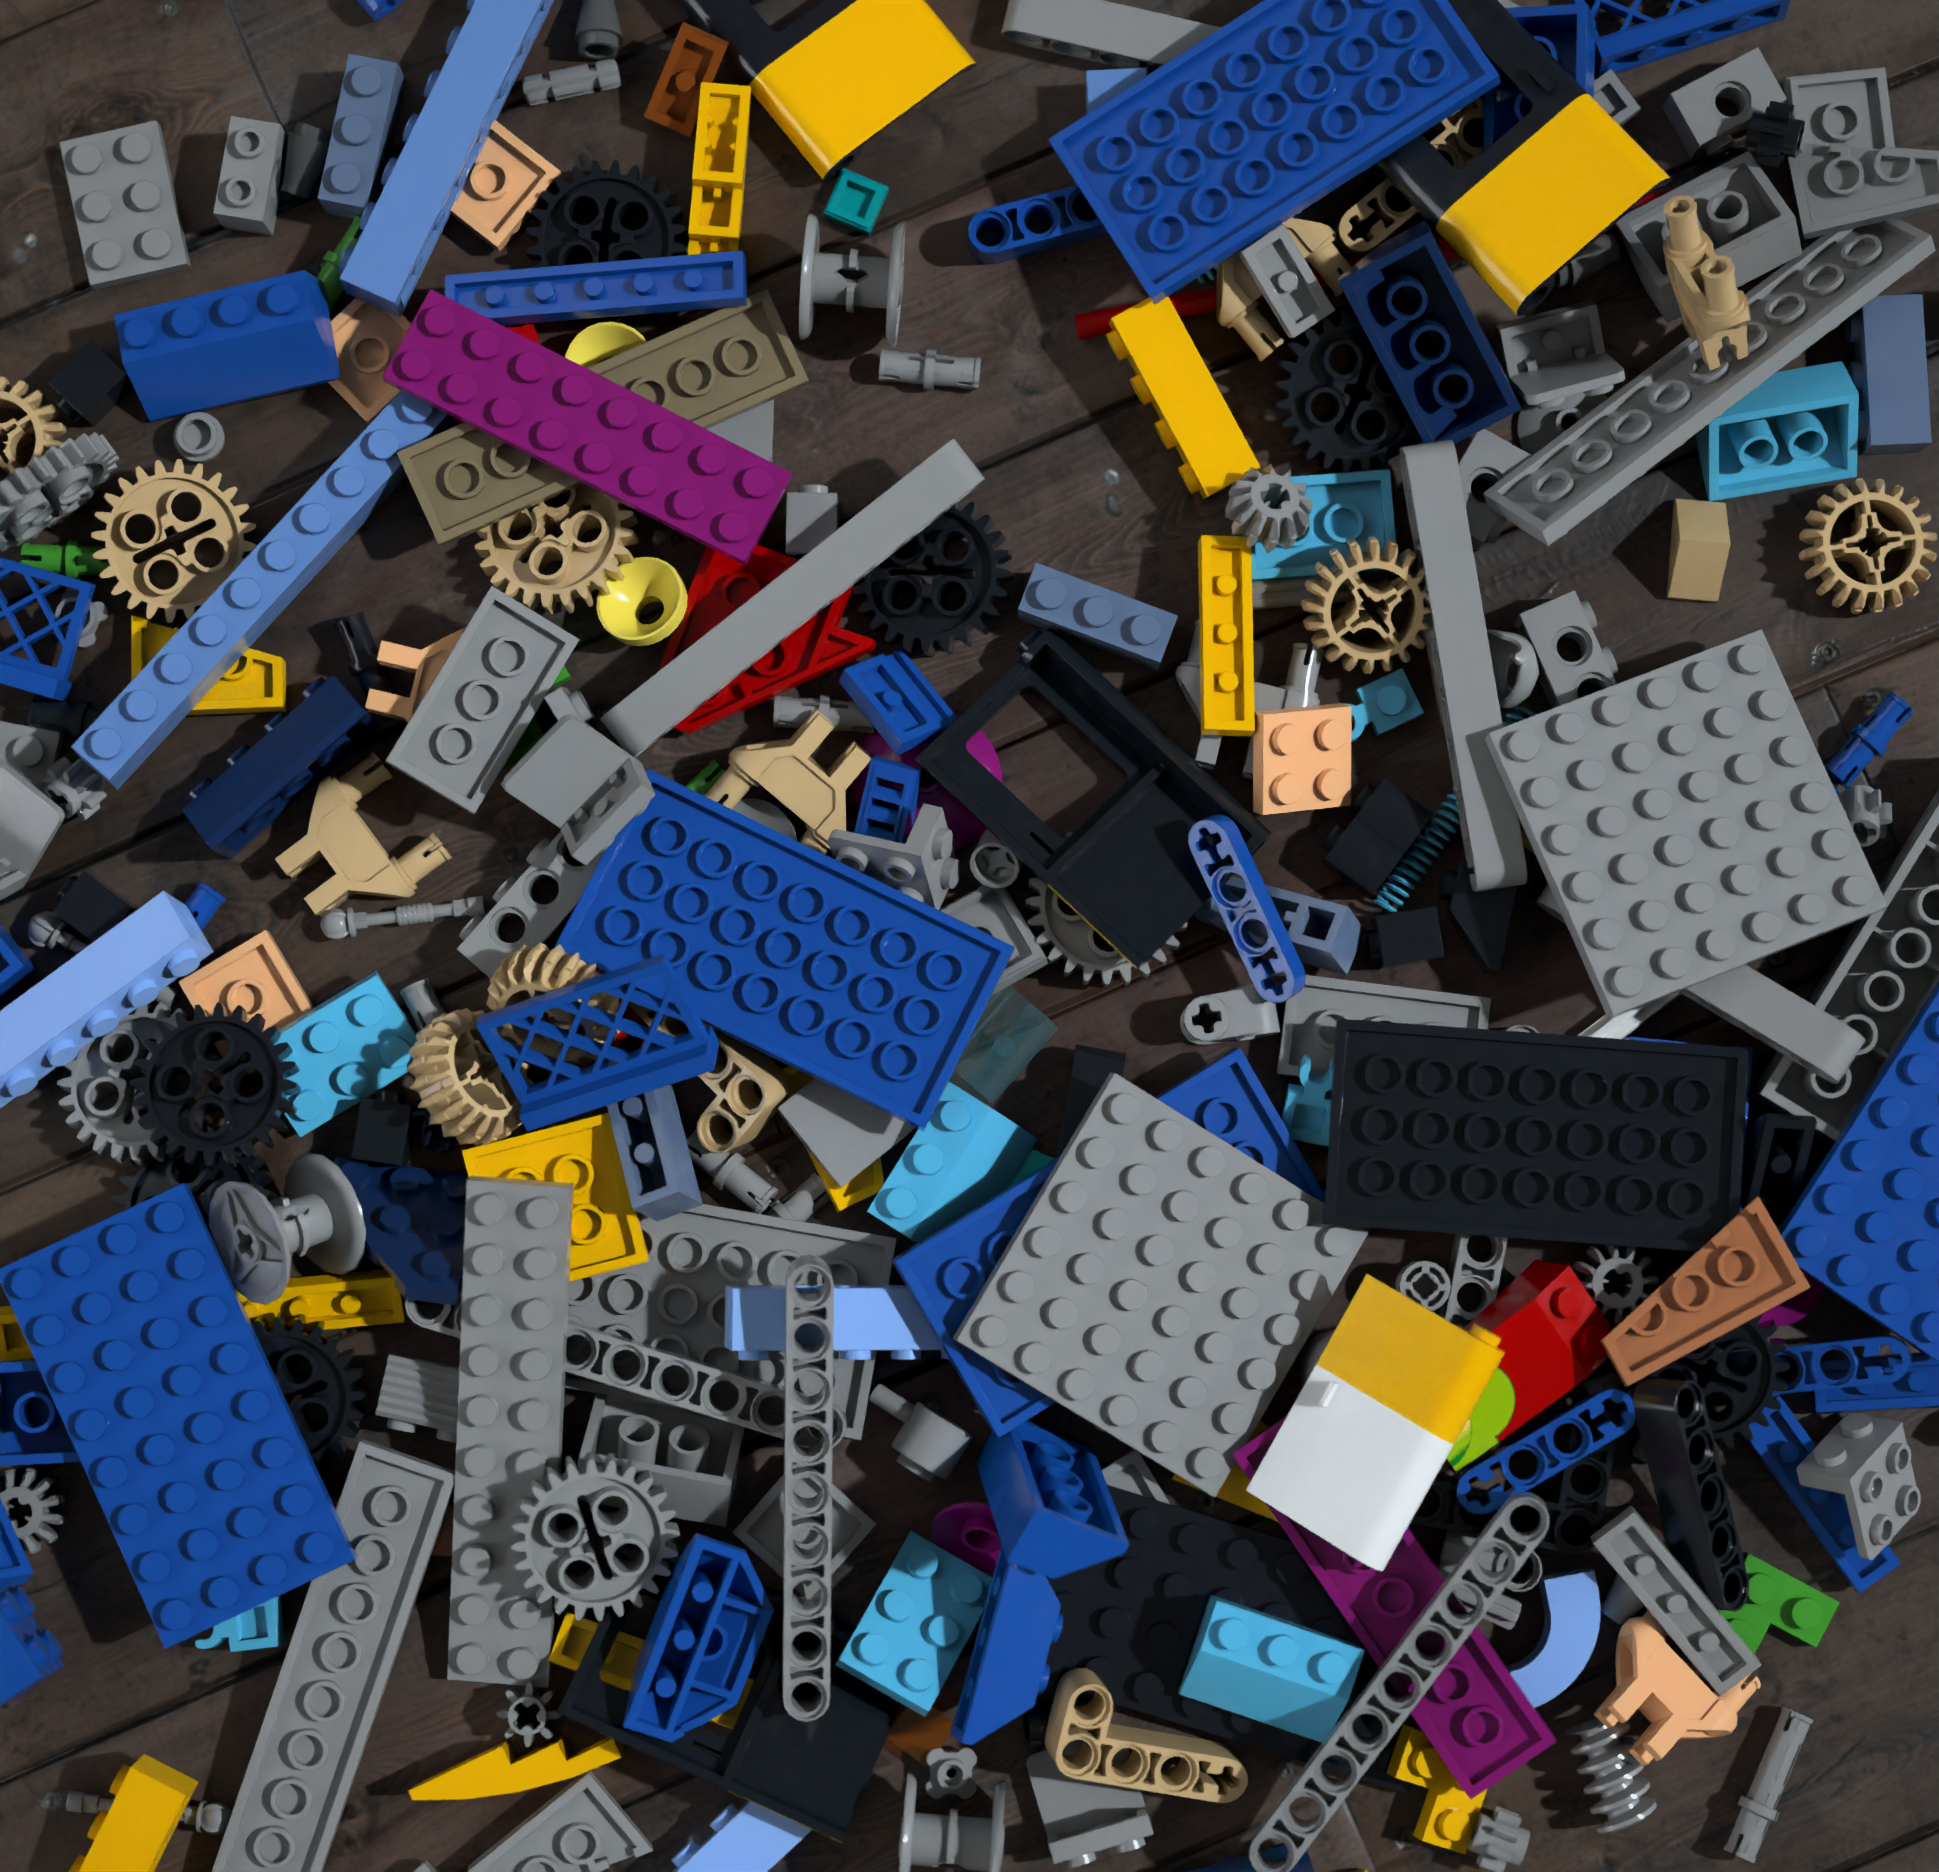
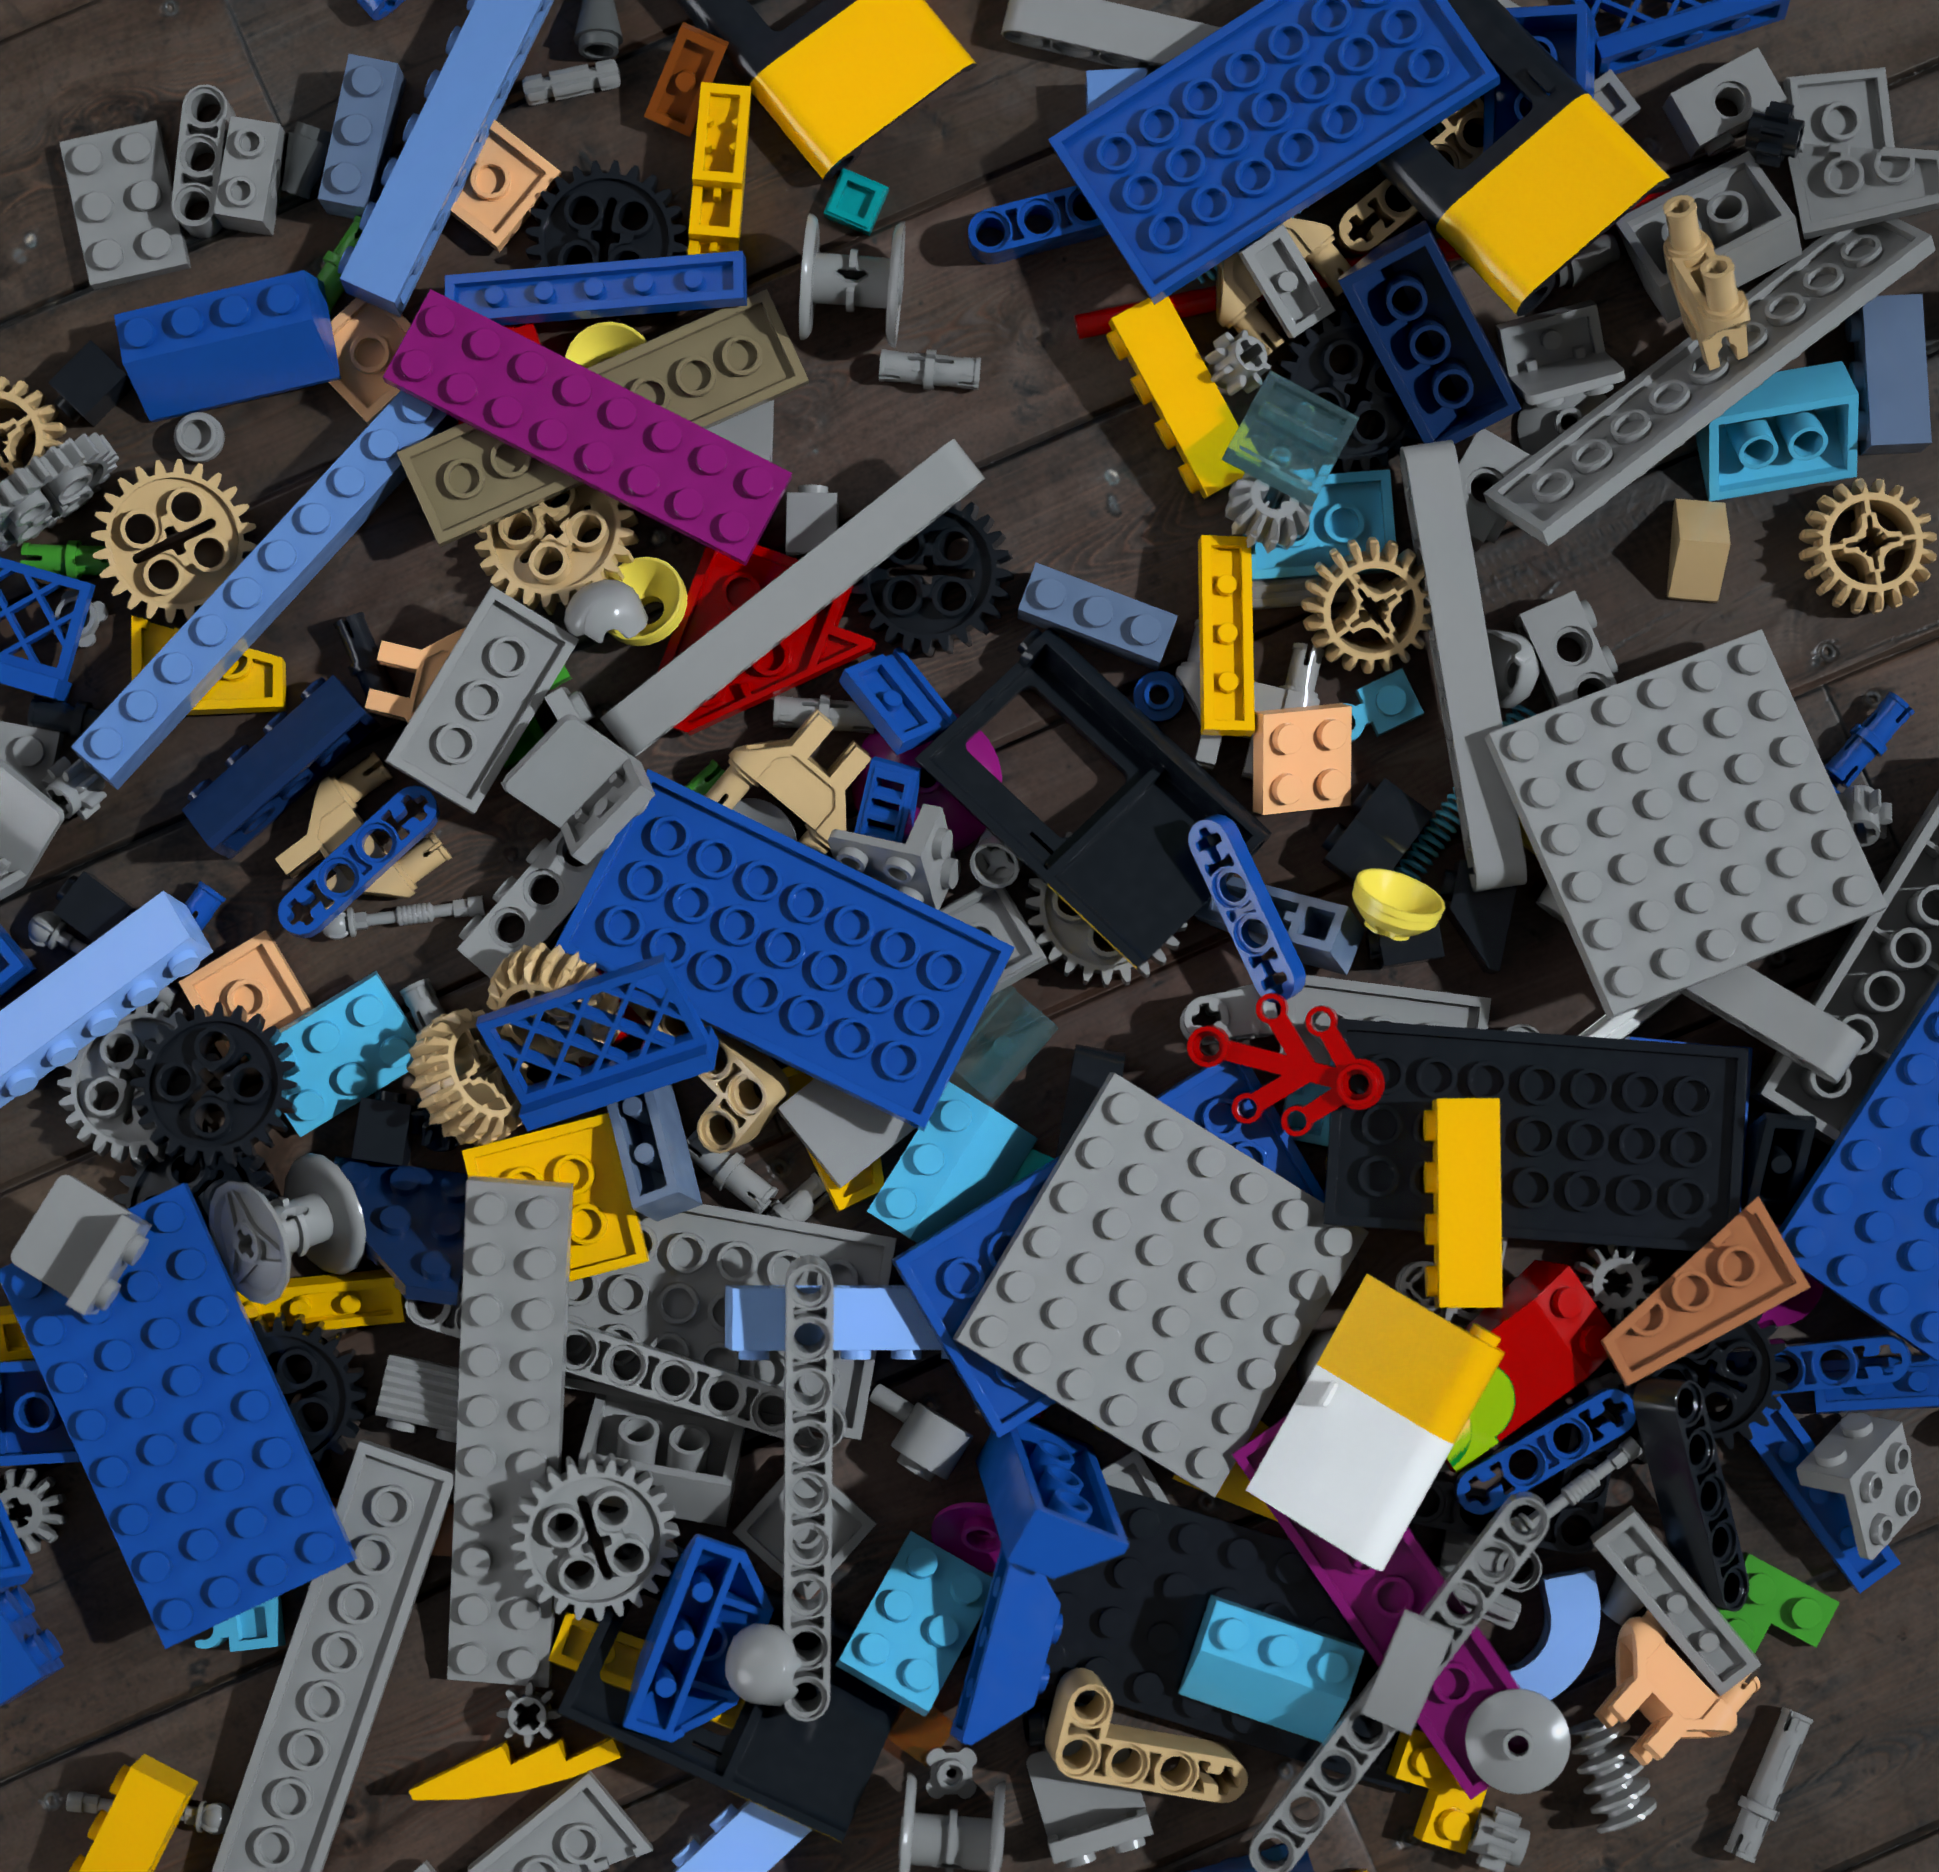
(81, 1244): none -> light grey bracket
(193, 140): none -> light grey beam
(365, 868): none -> blue beam
(605, 607): none -> light grey hair
(762, 1665): none -> light grey hair
(1153, 711): none -> blue plate
(1237, 362): none -> light grey gear
(1290, 438): none -> clear light blue slope
(1295, 1066): none -> red plant
(1396, 903): none -> light yellow piece
(1407, 1672): none -> light grey slope
(1465, 1203): none -> yellow brick
(1514, 1714): none -> light grey dish
(1583, 1484): none -> light grey piece

